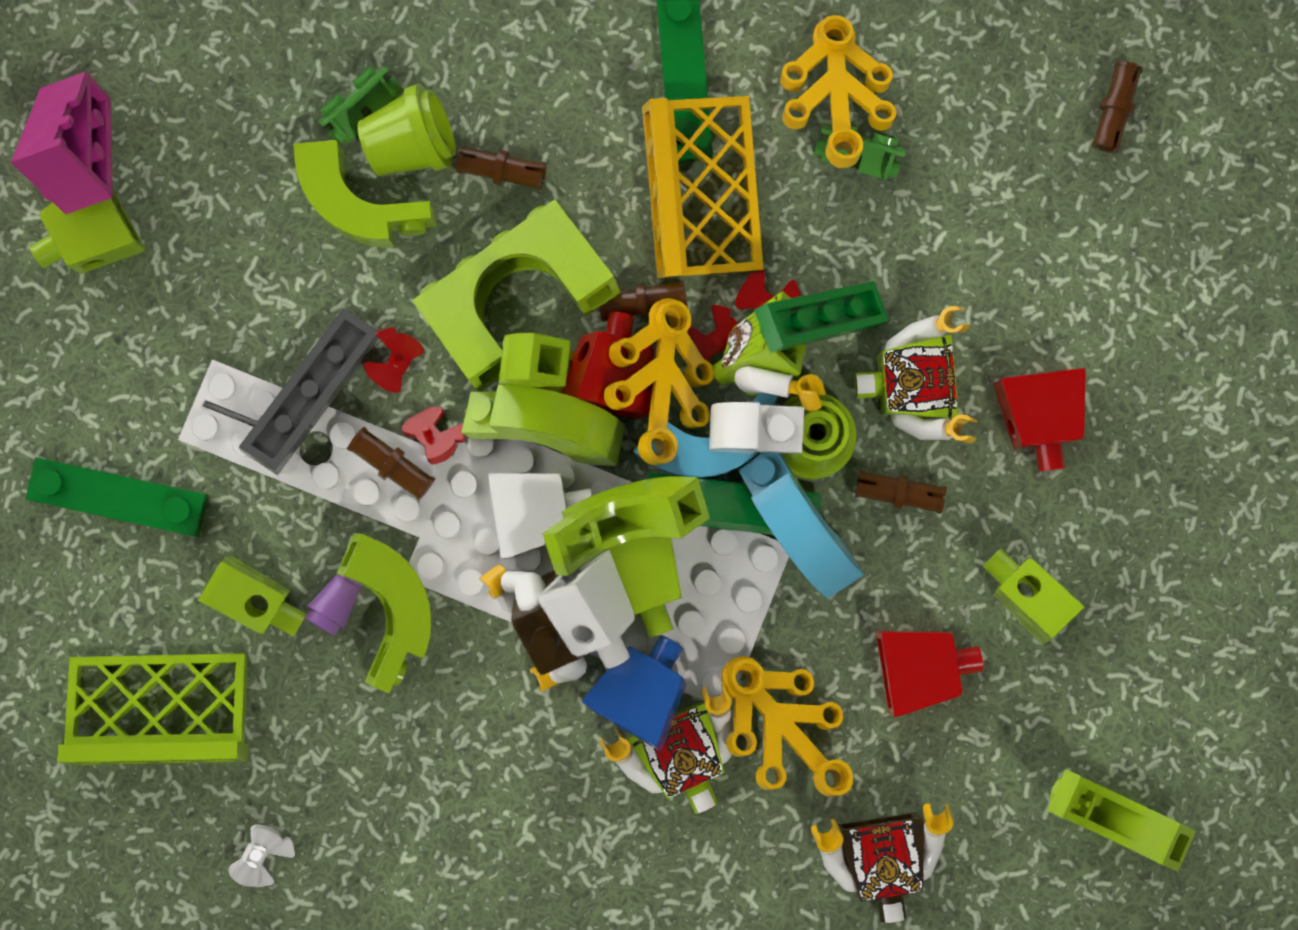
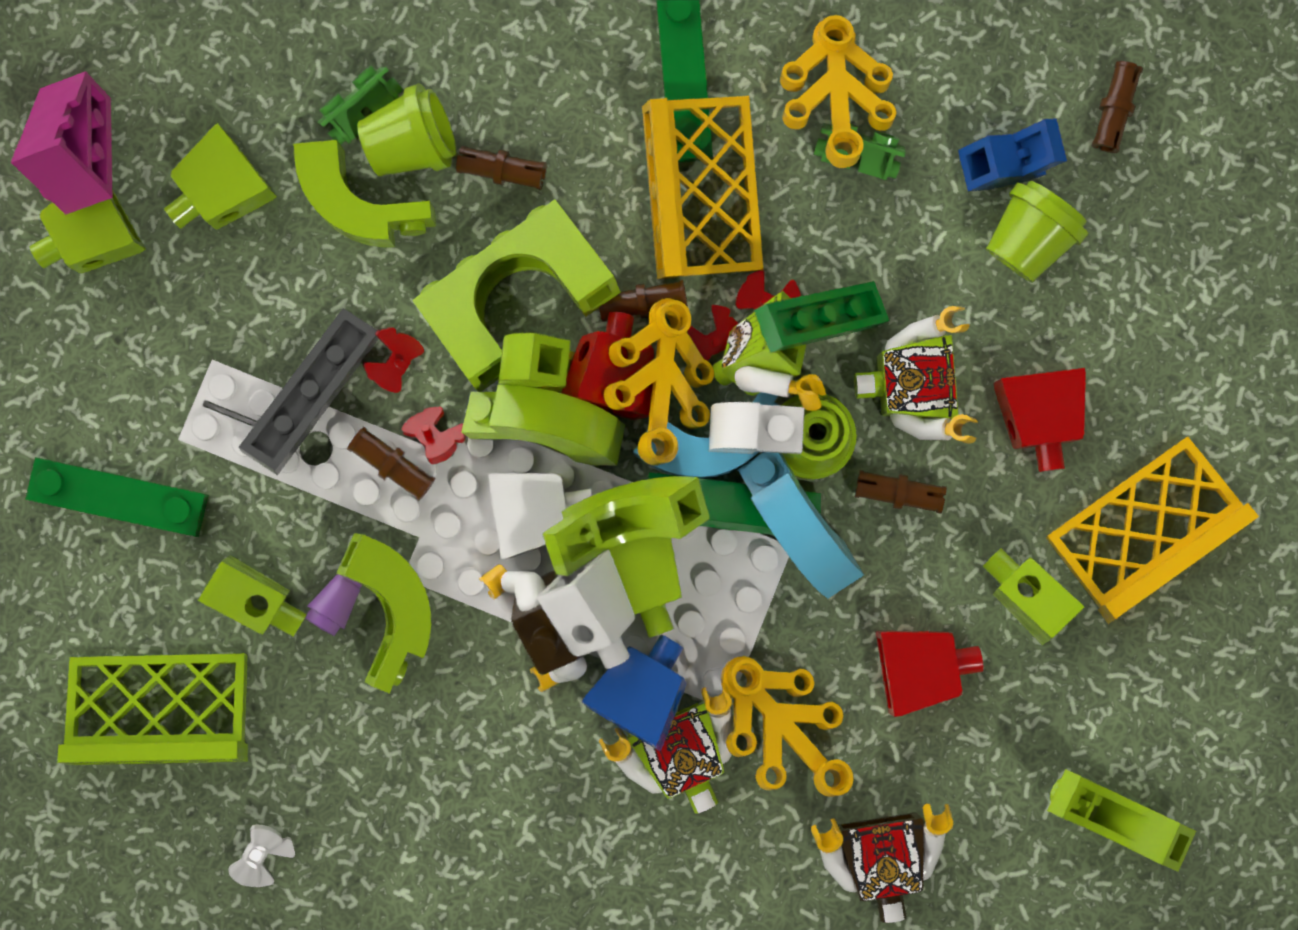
(216, 183): none -> lime torso
(1012, 158): none -> blue brick
(1035, 230): none -> lime piece
(1173, 560): none -> yellow fence

